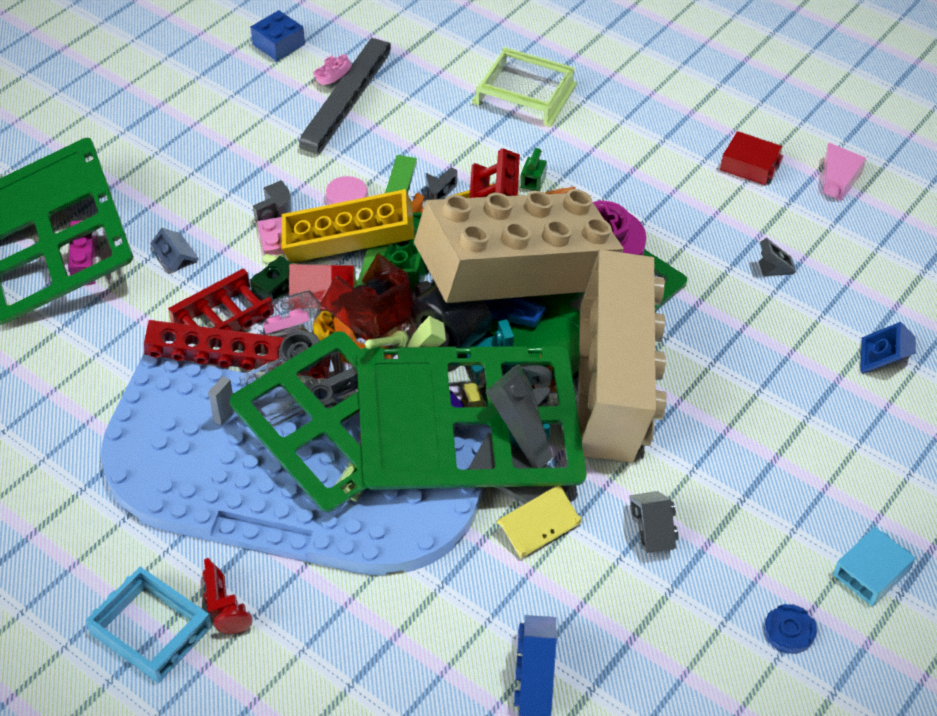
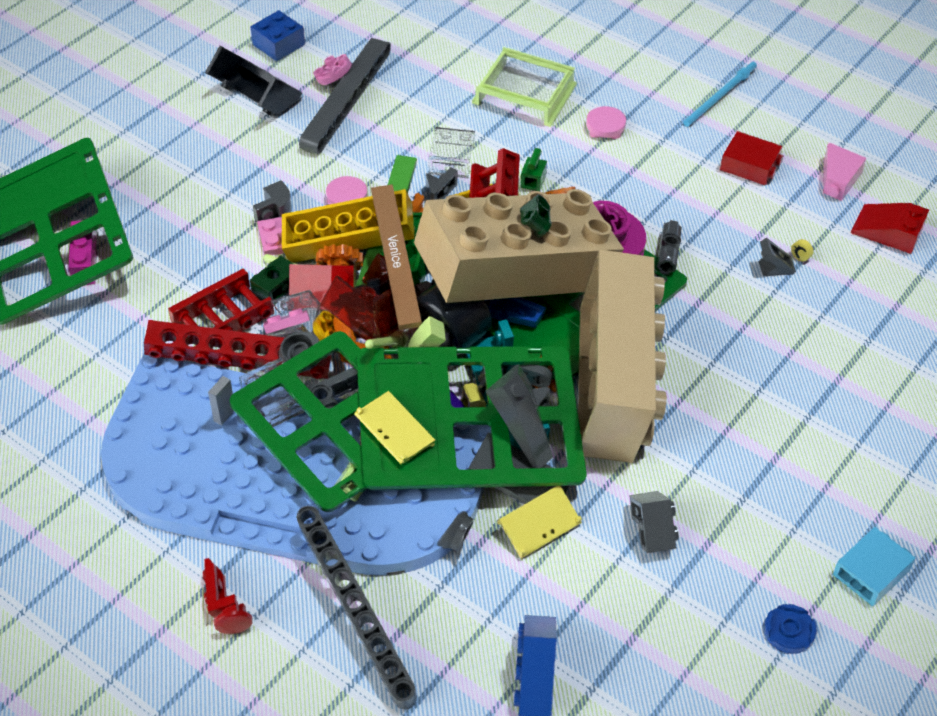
(172, 248): sand blue panel -> none
(176, 649): medium azure window -> none
(252, 81): none -> black windscreen
(339, 256): none -> orange gear
(360, 615): none -> dark grey beam
(396, 257): none -> medium nougat tile
(400, 430): none -> light yellow door
(451, 149): none -> clear panel
(456, 533): none -> dark grey piece
(537, 215): none -> dark green piece
(606, 122): none -> bright pink tile
(669, 247): none -> dark grey piece
(741, 75): none -> medium azure bar
(802, 250): none -> light yellow tile
(886, 346): blue slope -> none
(892, 224): none -> red slope

